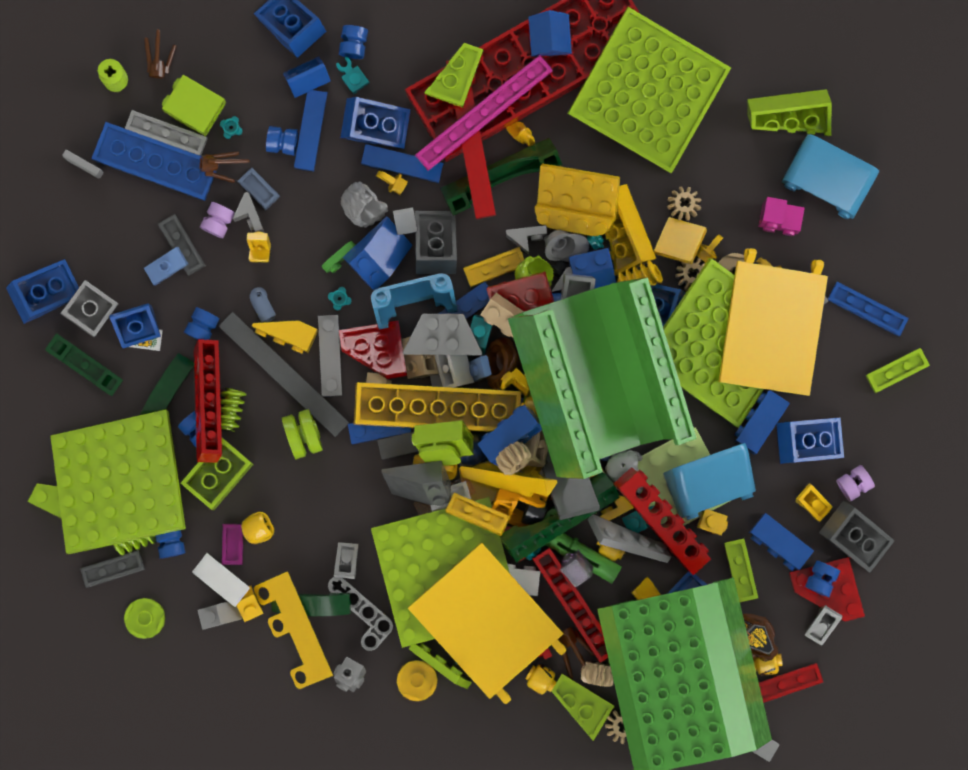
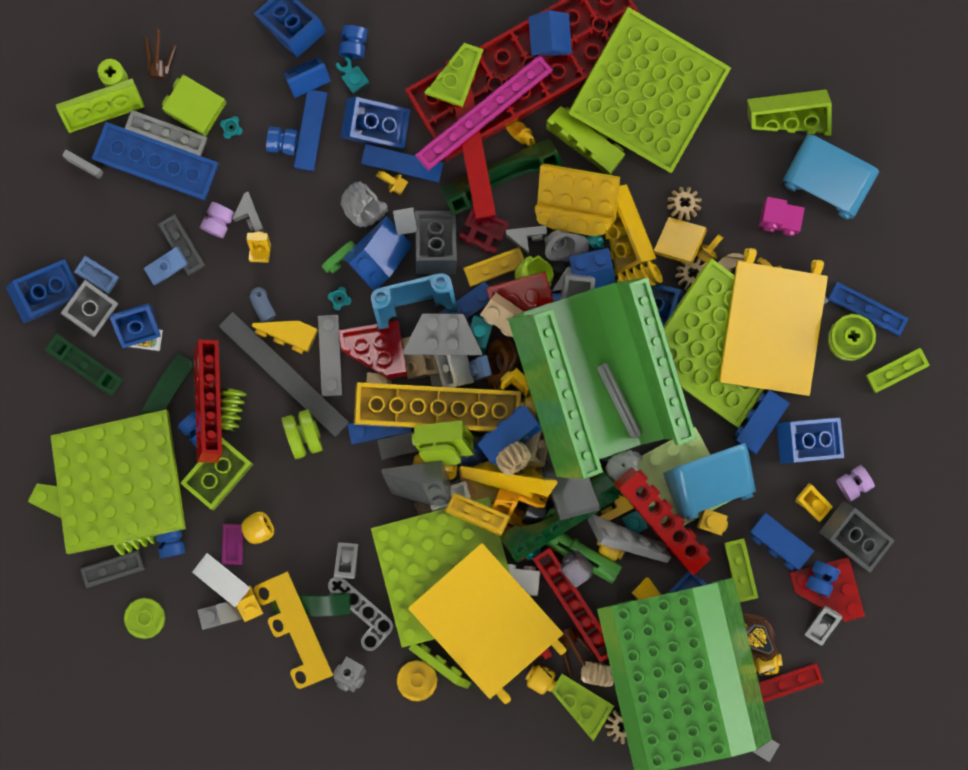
(96, 275): none -> medium blue plate
(100, 105): none -> lime tile
(201, 324): blue wheel -> none
(210, 163): reddish brown plant -> none
(258, 188): sand blue tile -> none
(489, 226): none -> dark red plate
(585, 141): none -> lime wedge
(619, 400): none -> light grey axle
(860, 329): none -> lime wheel

